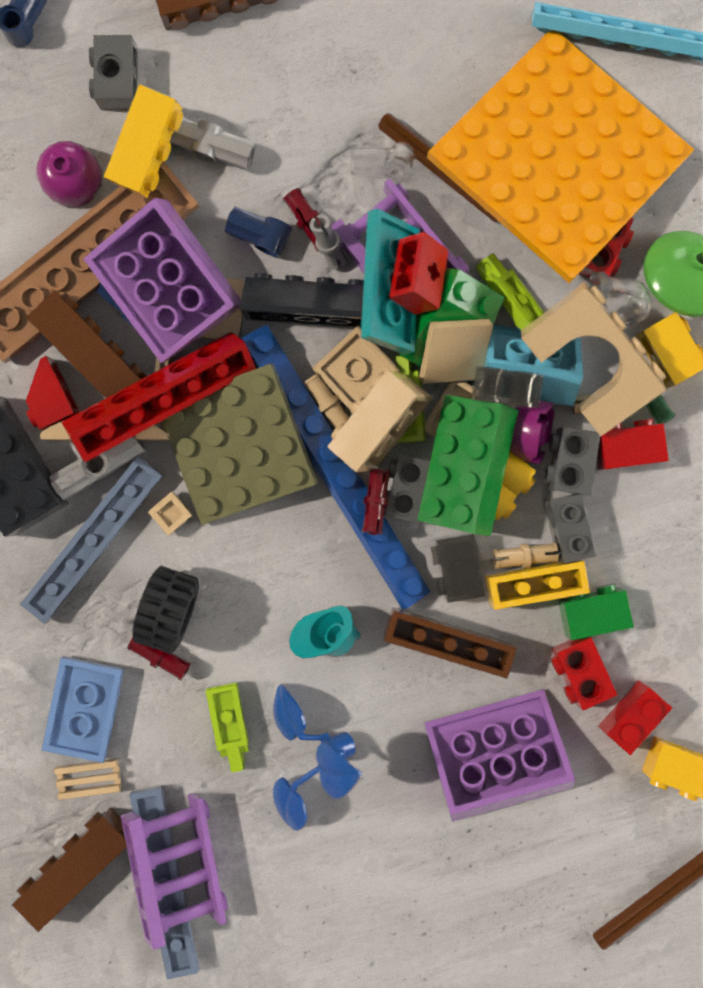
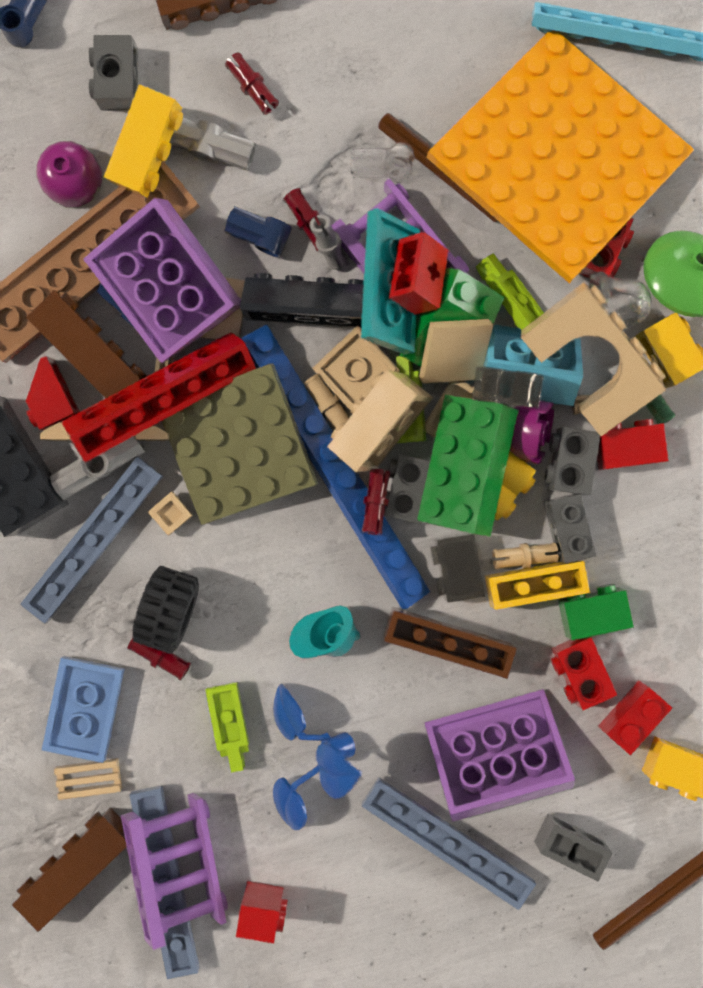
(252, 83): none -> dark red pin
(261, 912): none -> red brick
(448, 843): none -> sand blue plate
(573, 847): none -> dark grey brick

